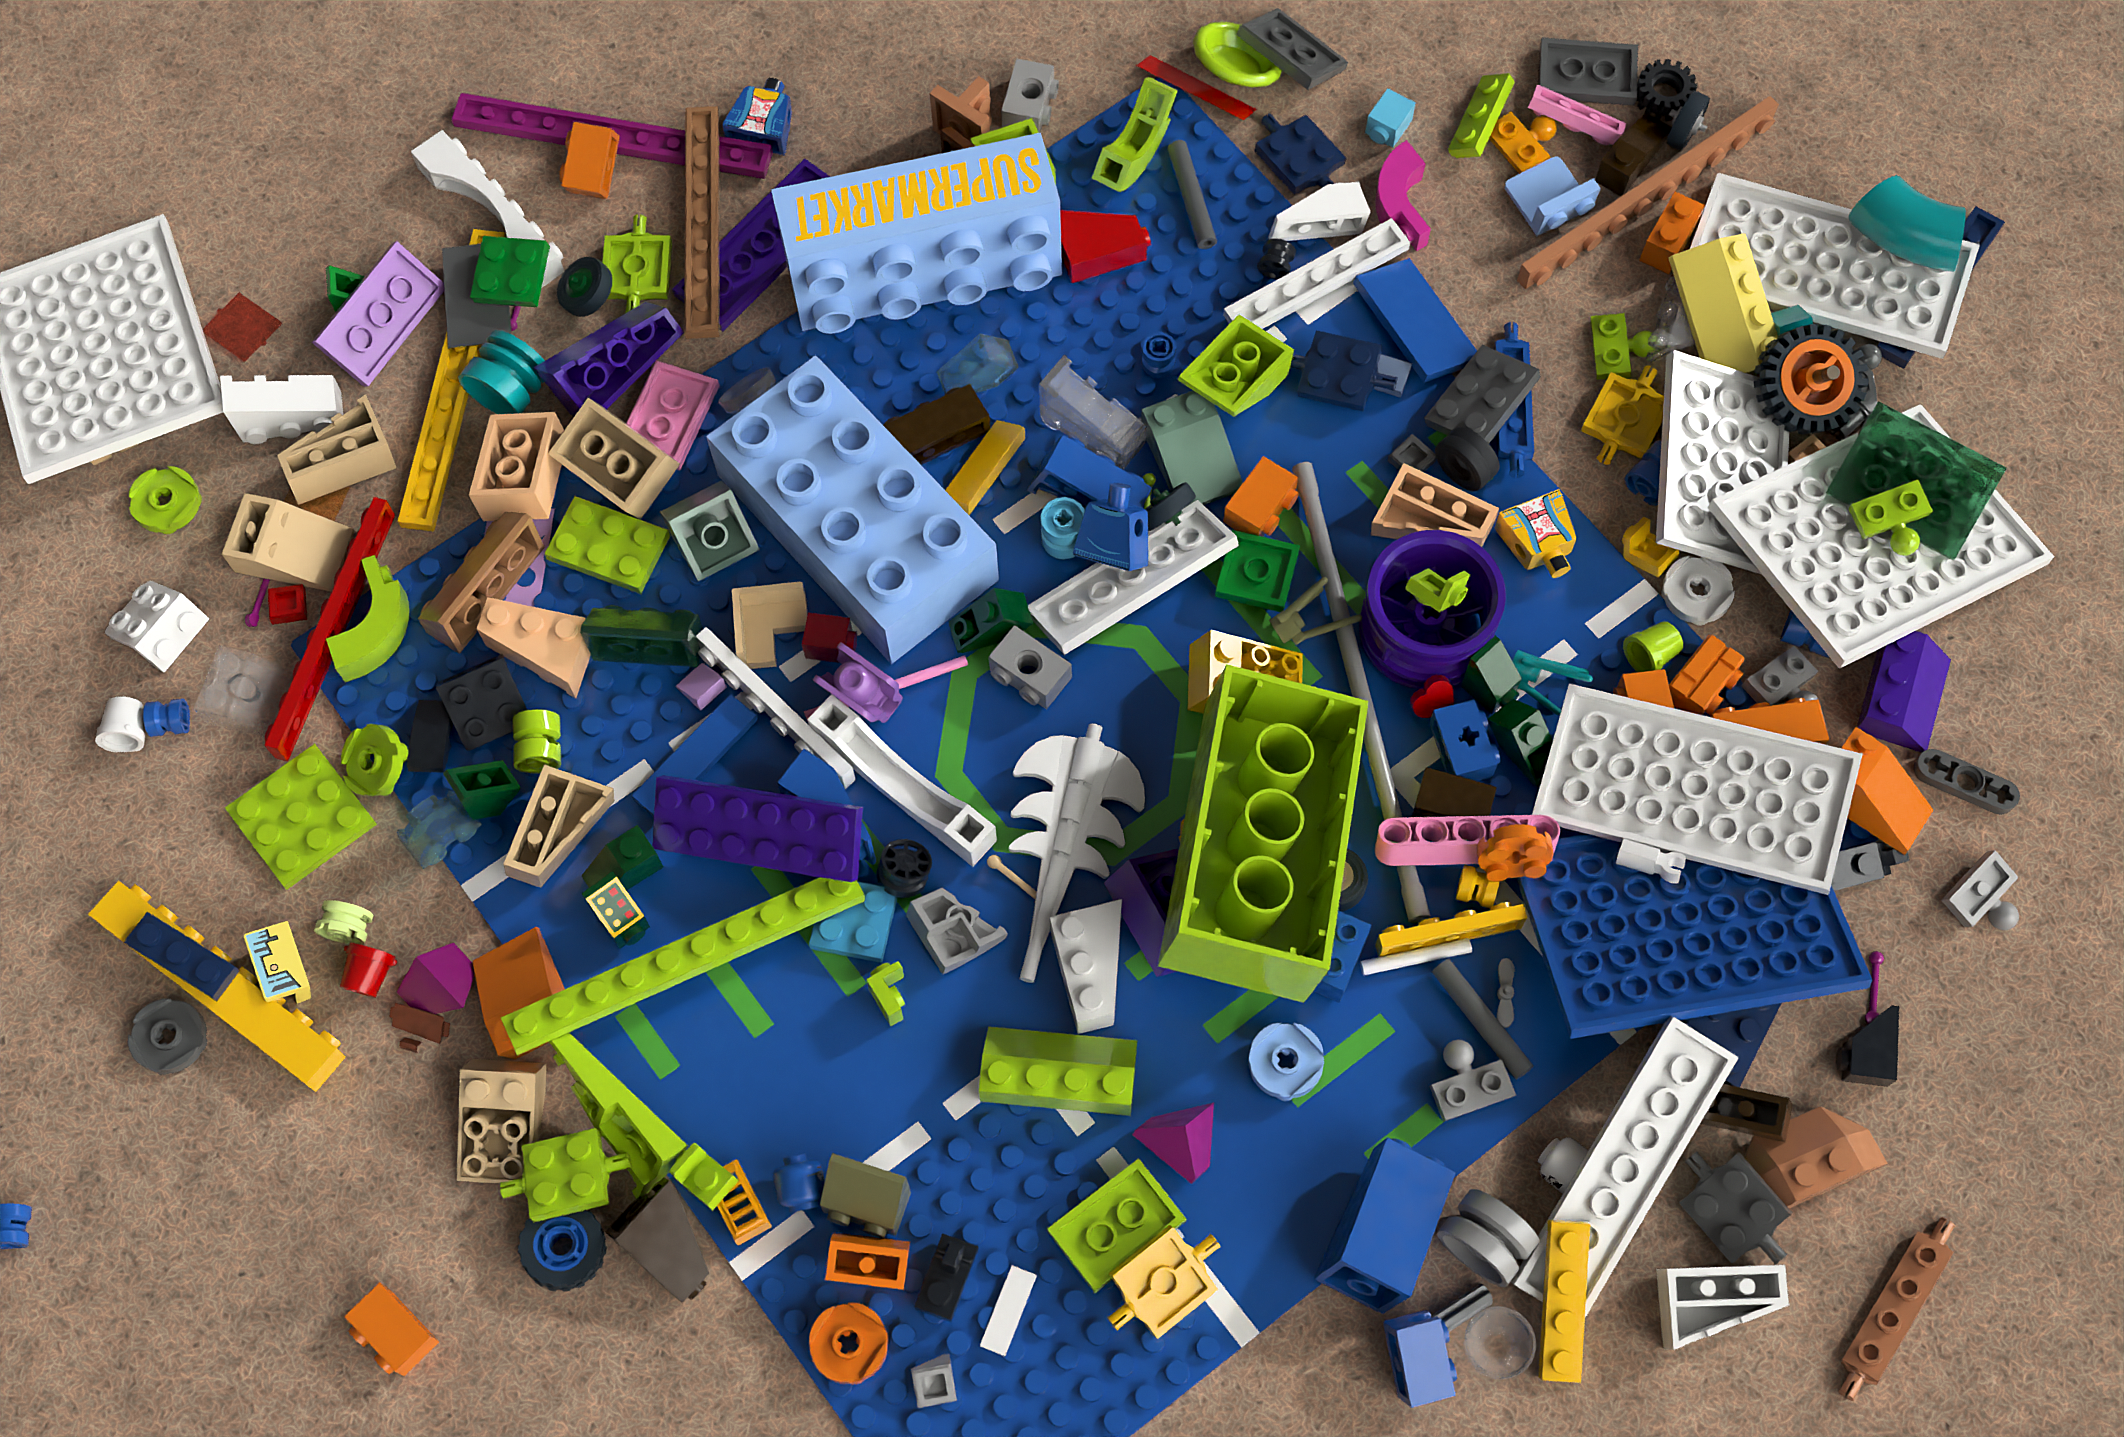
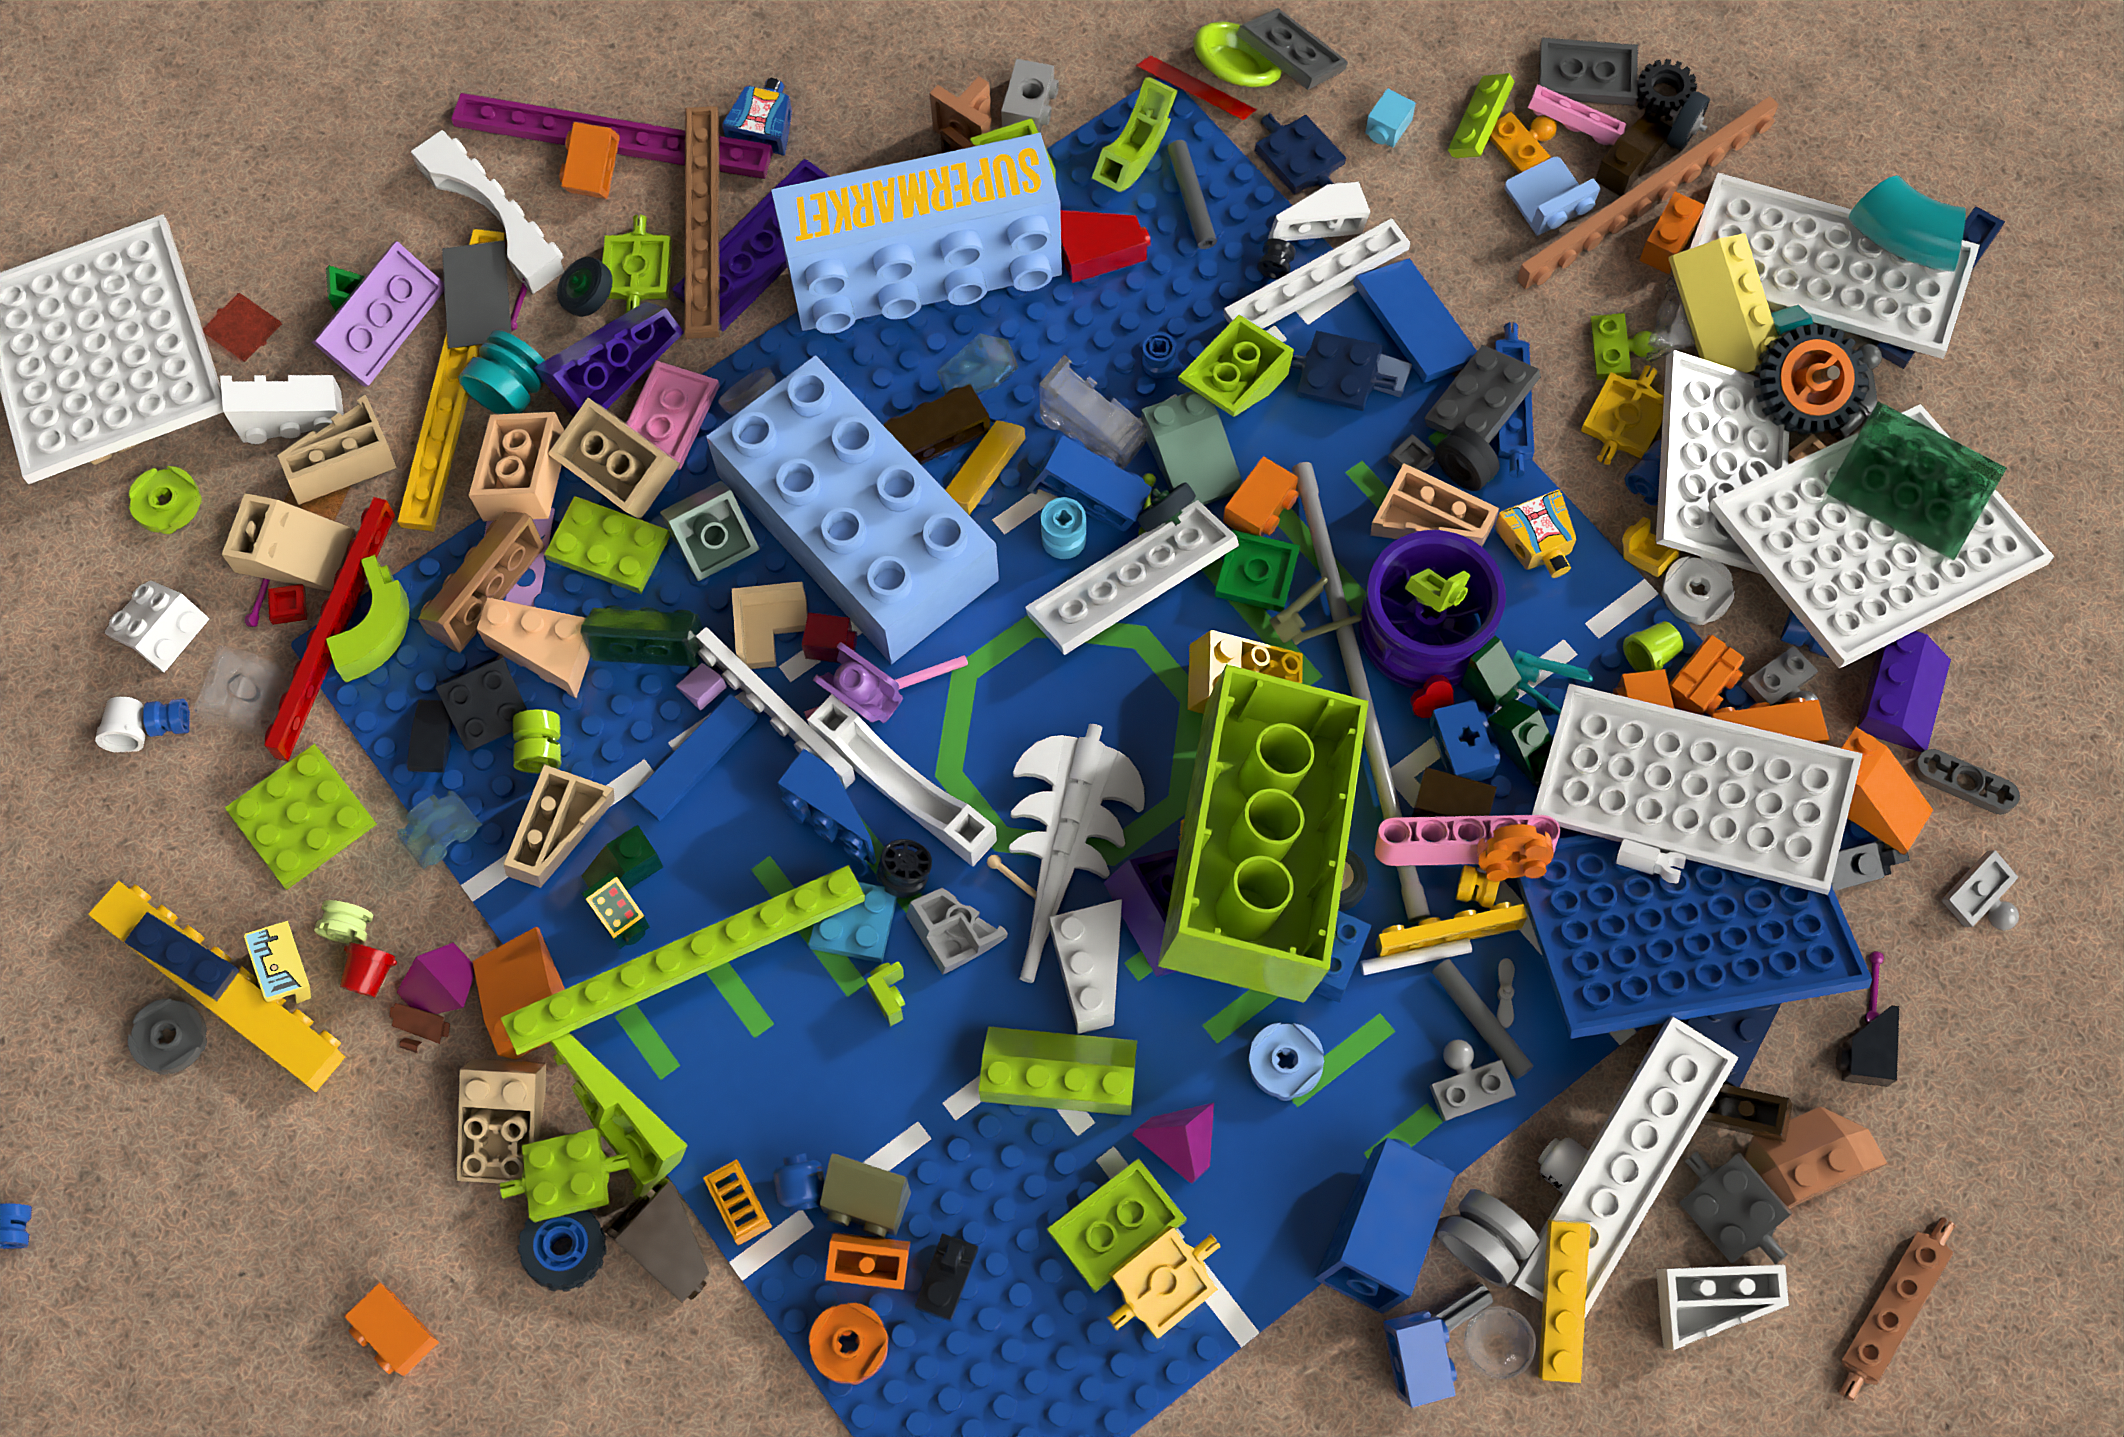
(388, 760): lime plate -> none
(483, 788): dark green slope -> none
(510, 271): green plate -> none
(702, 1176): lime bracket -> none
(757, 828): dark purple plate -> none
(934, 1382): light grey slope -> none
(990, 619): dark green slope -> none
(1008, 1310): white sticker -> none
(1022, 650): light grey brick -> none
(1114, 531): blue torso -> none
(1398, 174): dark pink arch -> none
(1891, 512): lime plate -> none

